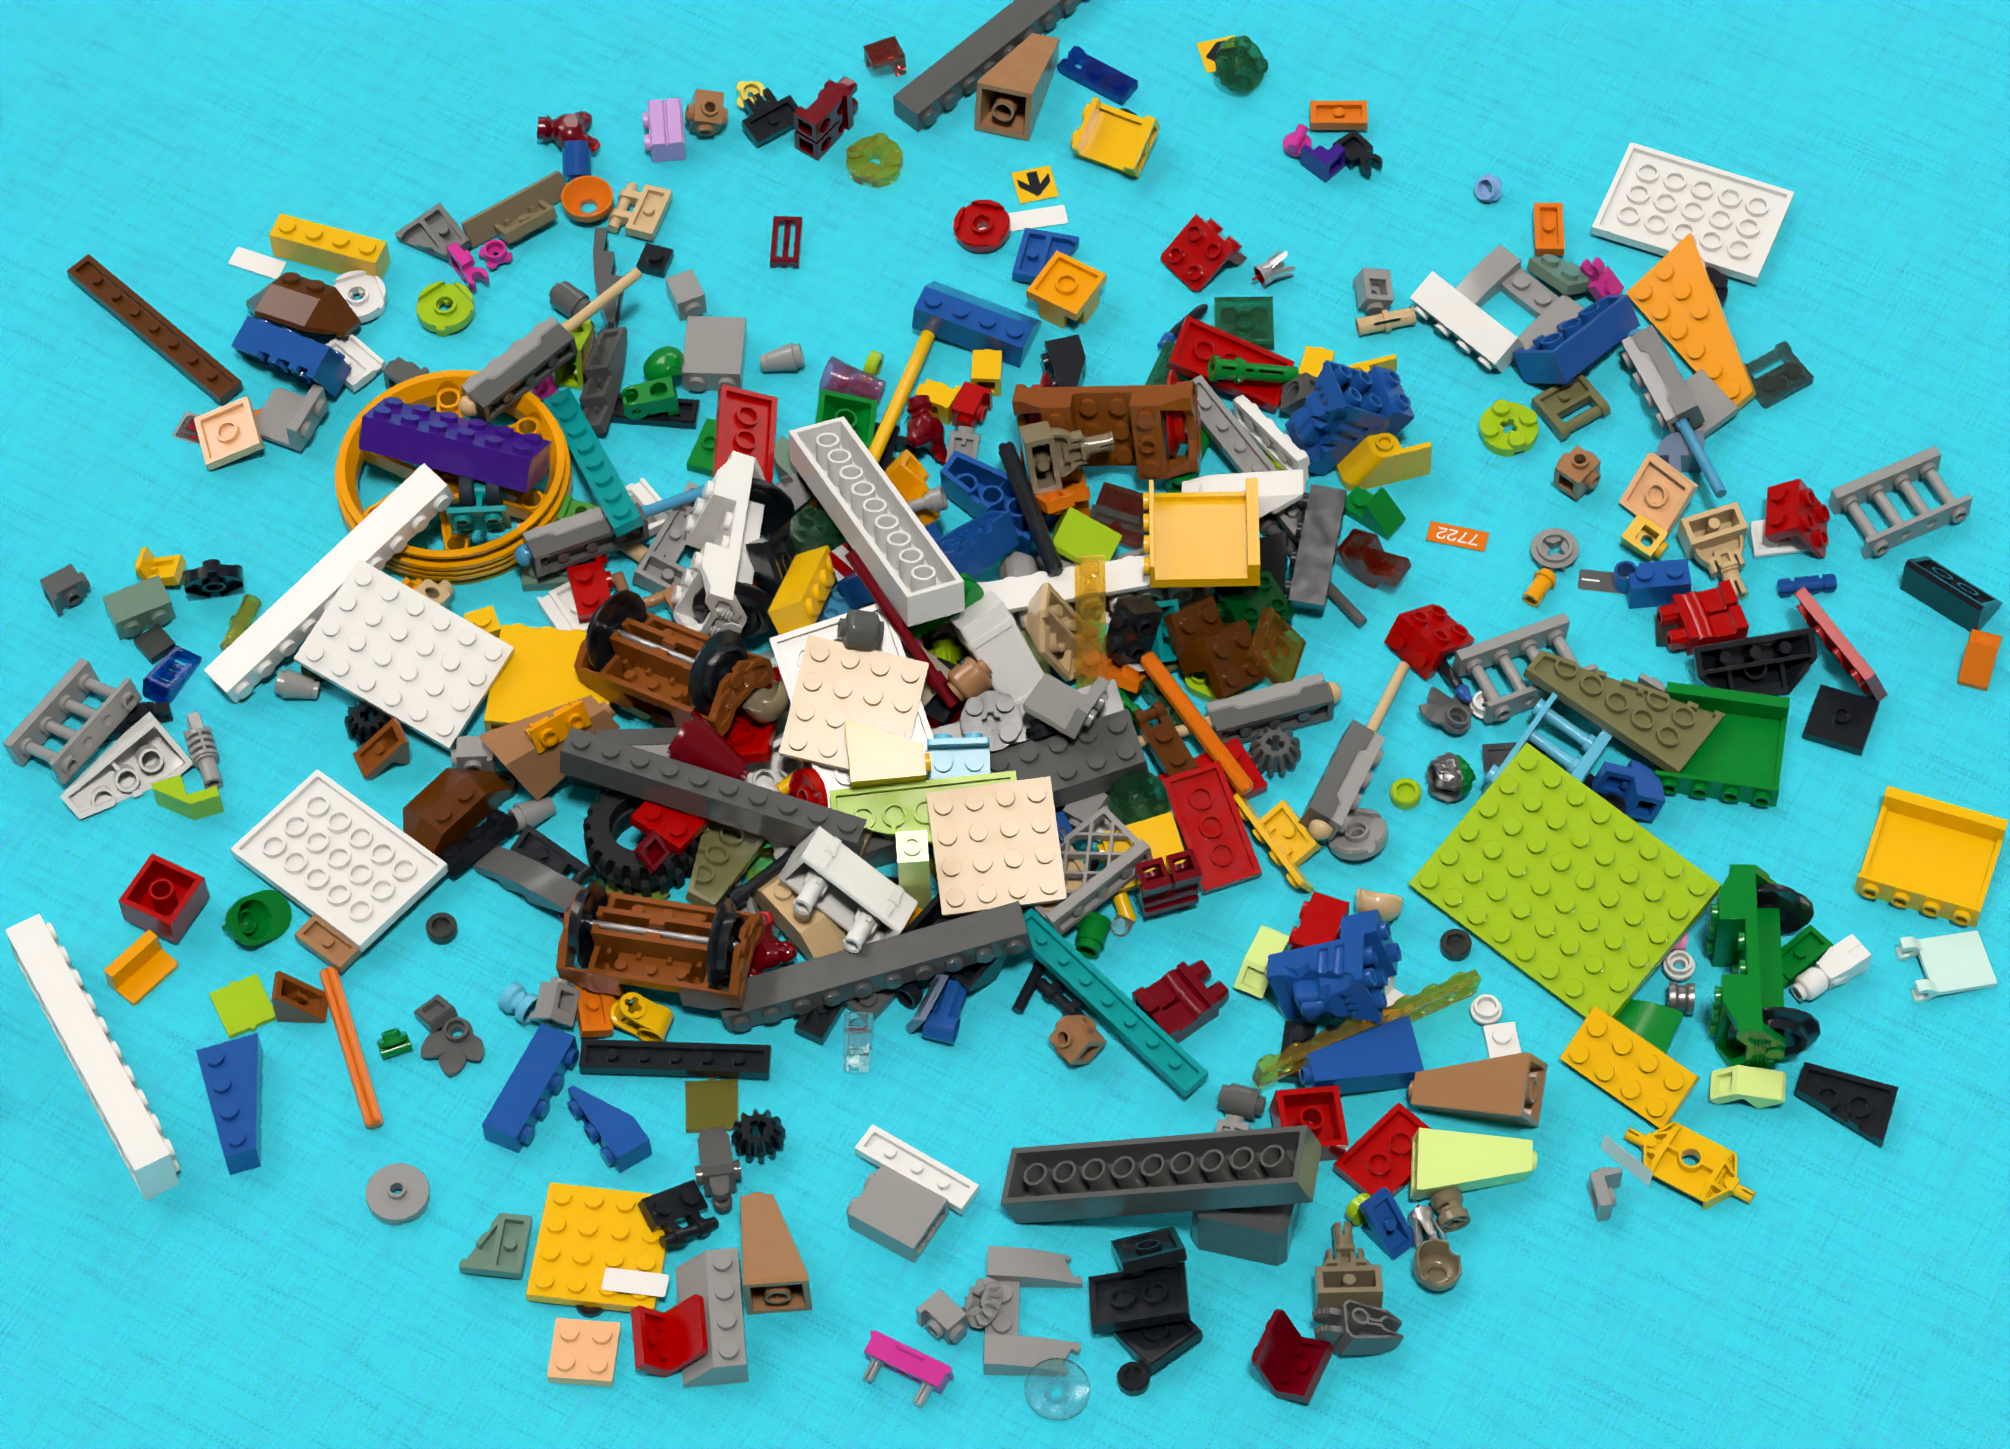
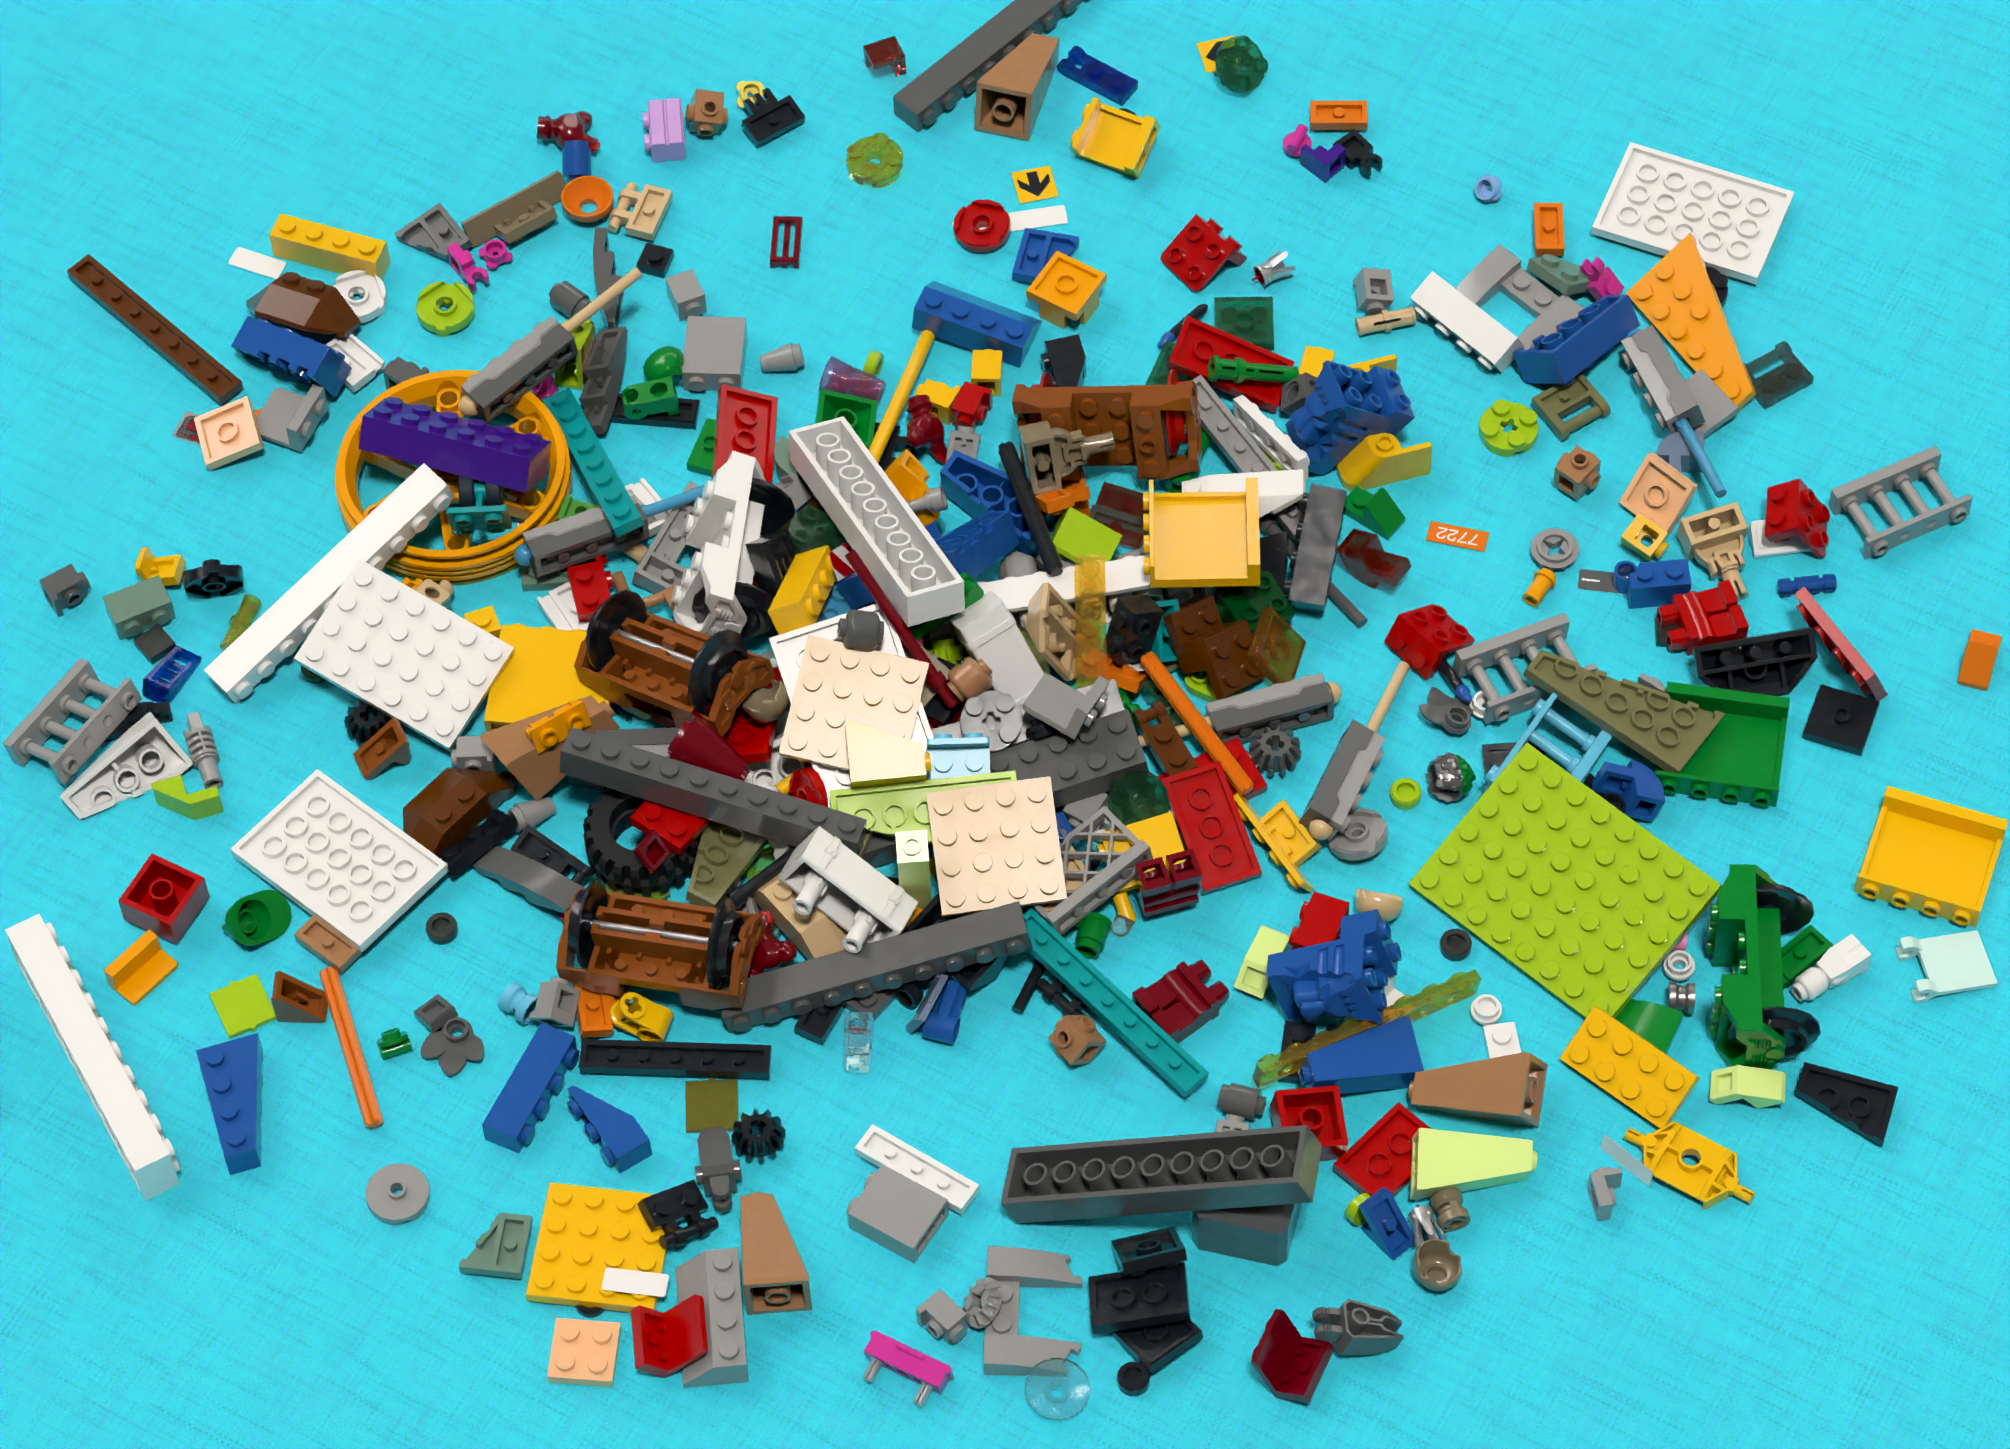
(295, 685): light grey cone -> none
(825, 118): dark red hips -> none
(1345, 1275): dark tan brick -> none
(1948, 593): black slope -> none

